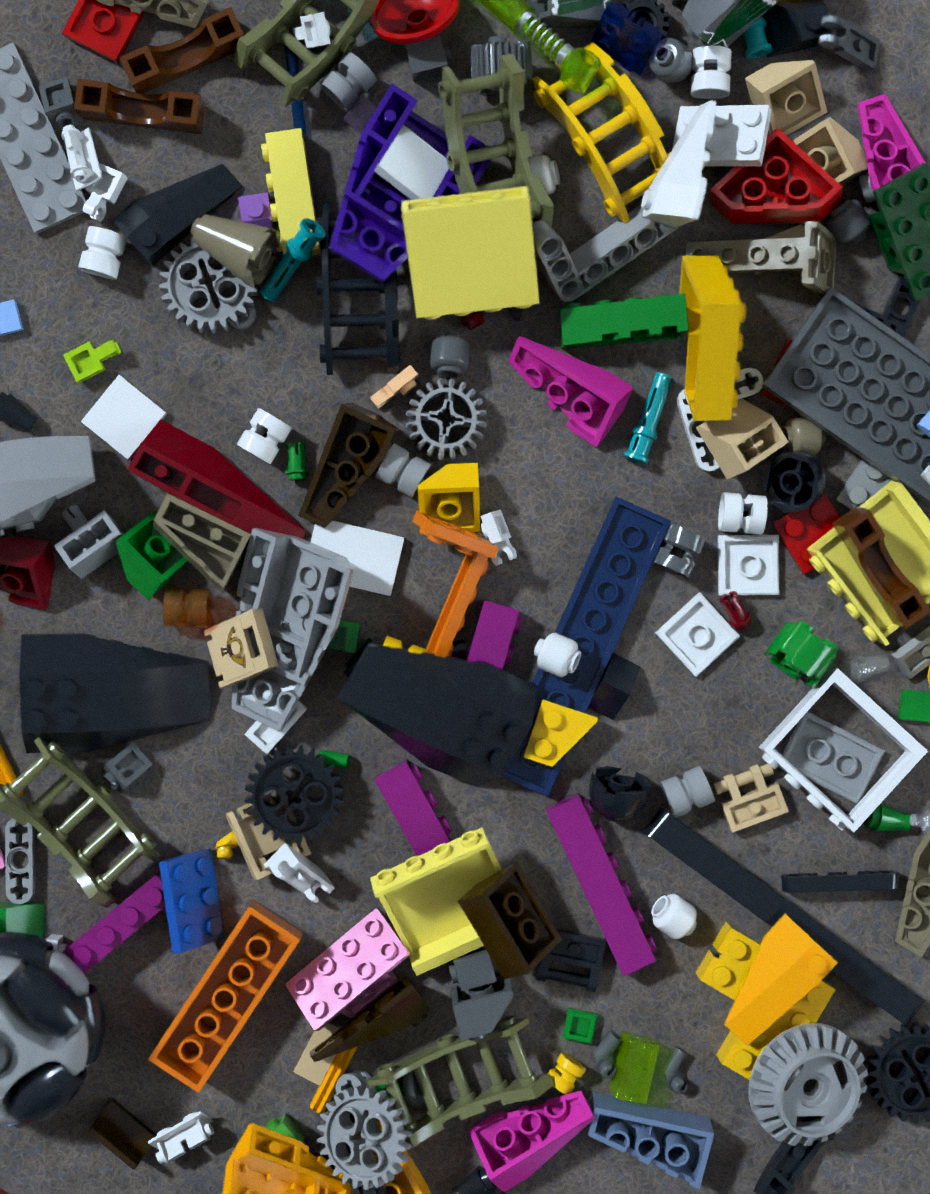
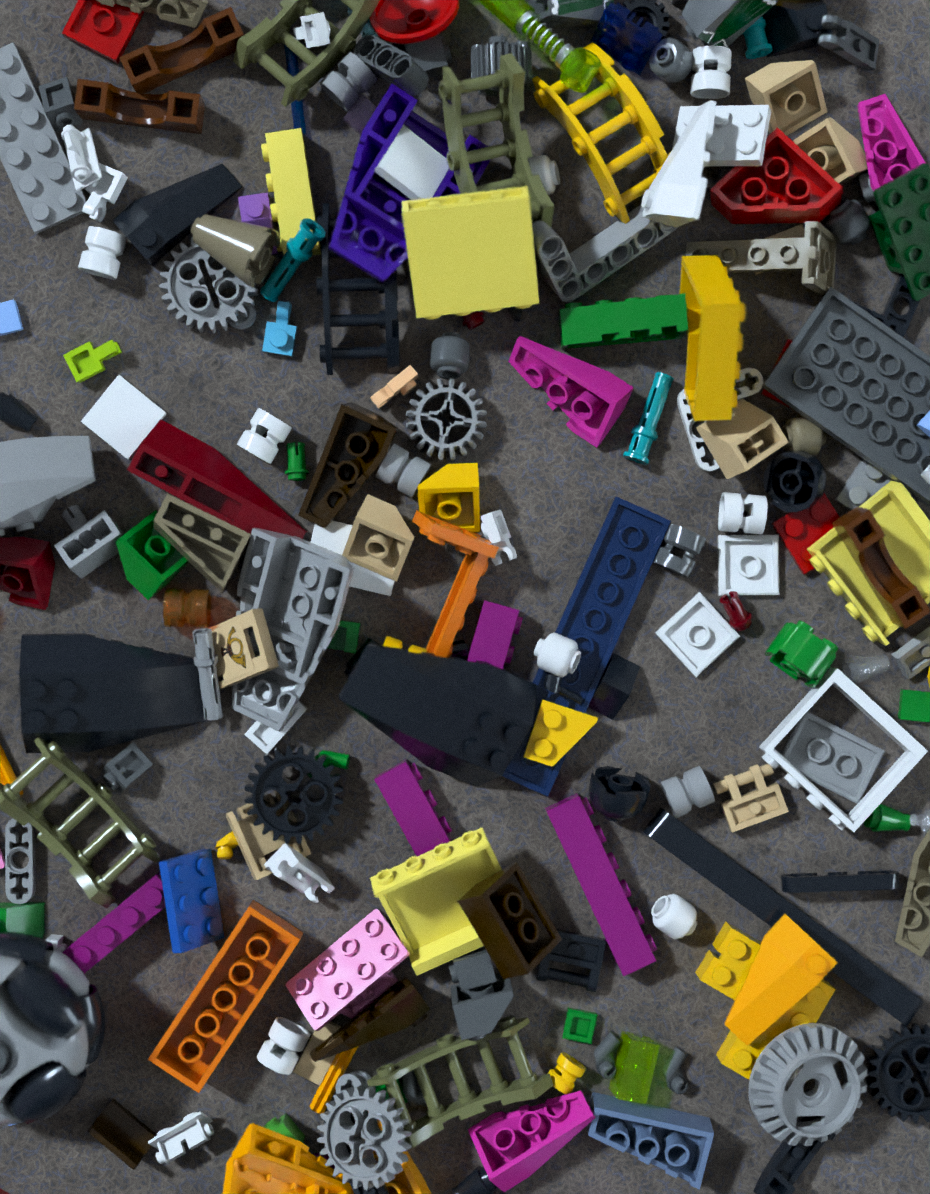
(206, 664): none -> light grey pin
(280, 336): none -> medium azure plate
(290, 1038): none -> white wheel
(379, 538): none -> tan slope
(391, 64): none -> dark grey beam
(553, 684): none -> black hand

